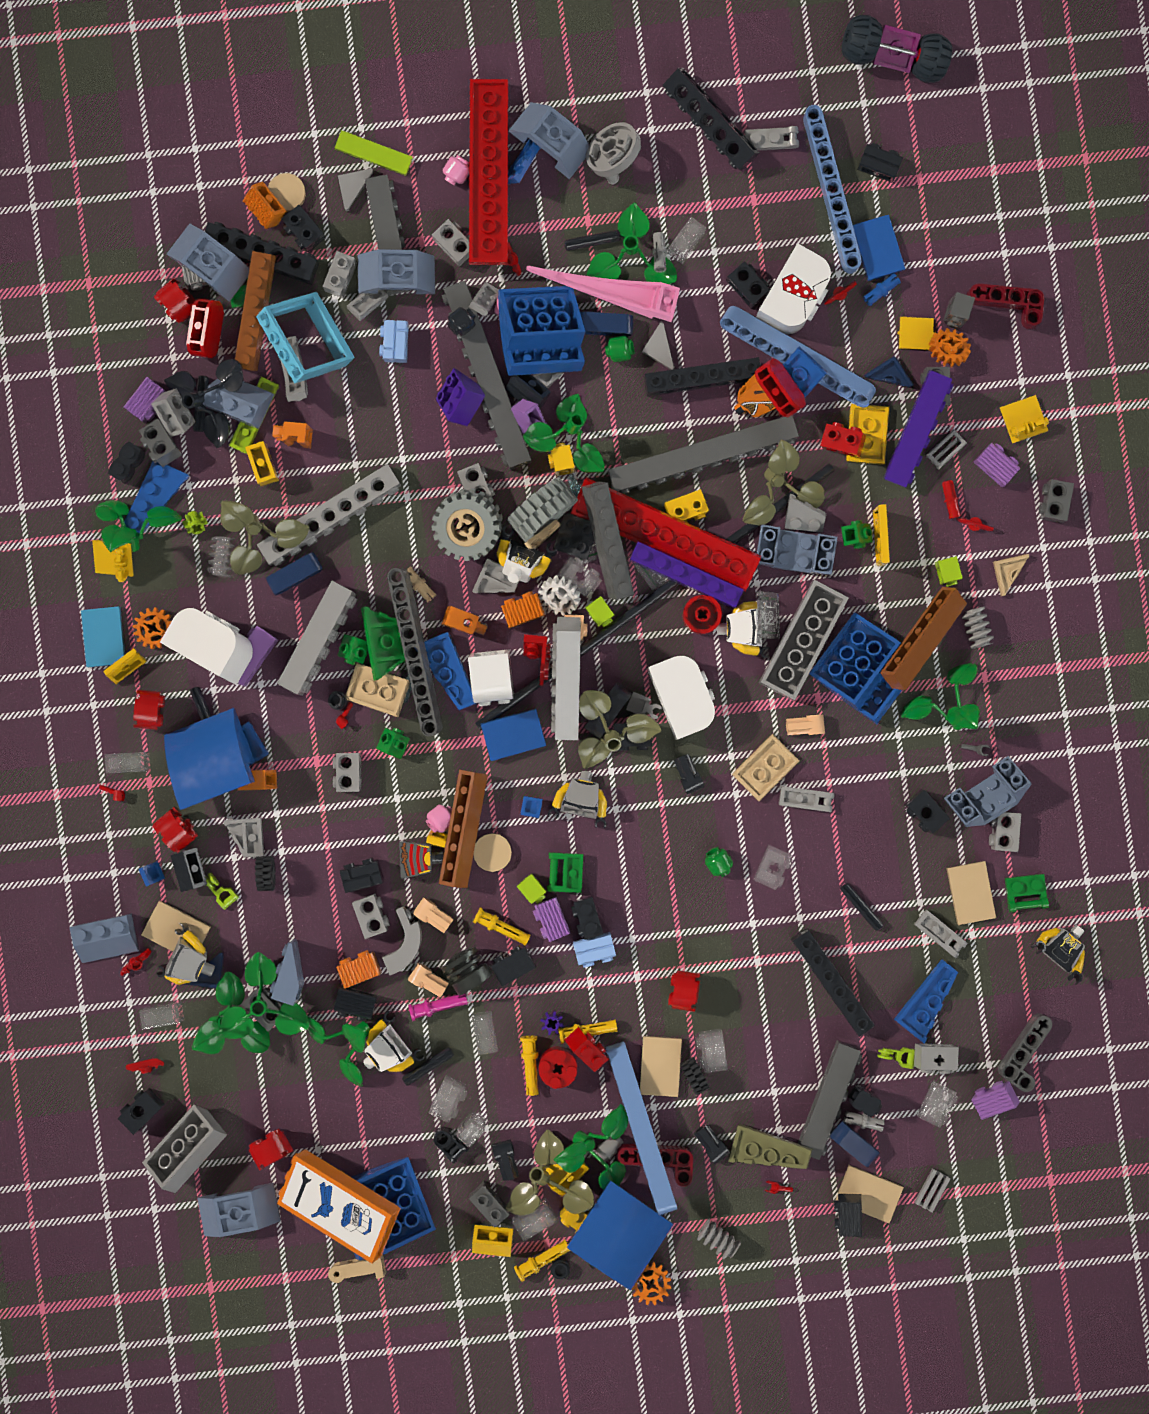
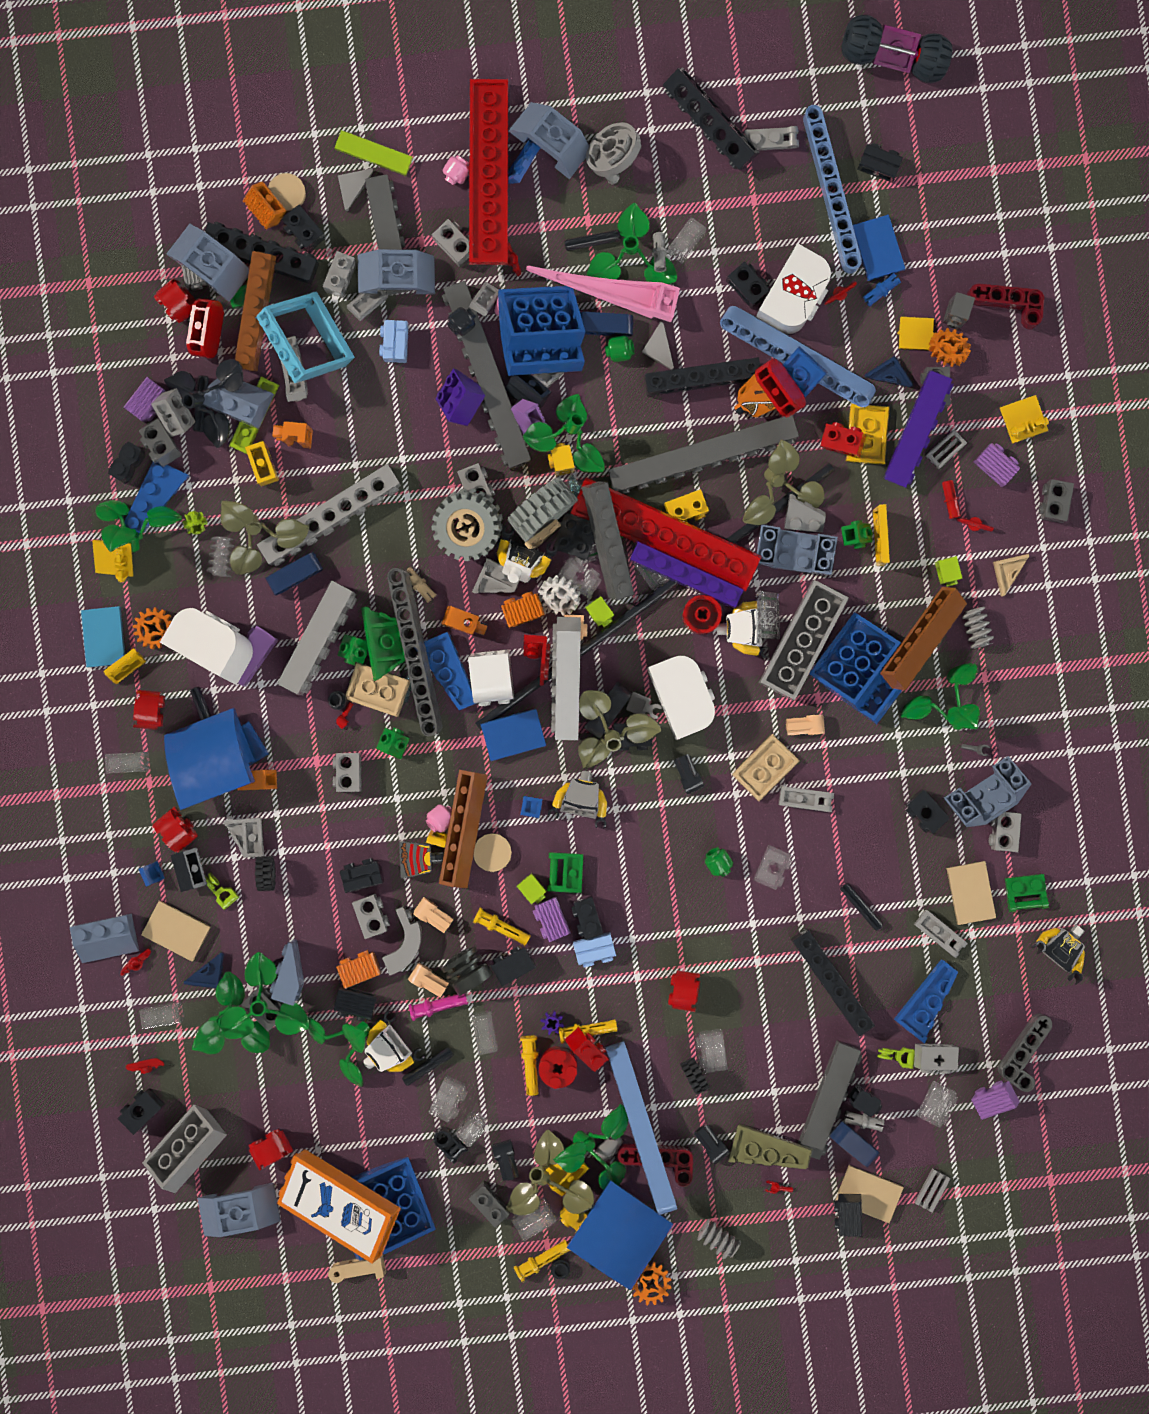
(118, 795): red hand -> none
(186, 960): light grey torso -> none
(492, 1240): yellow brick -> none
(660, 1066): tan tile -> none

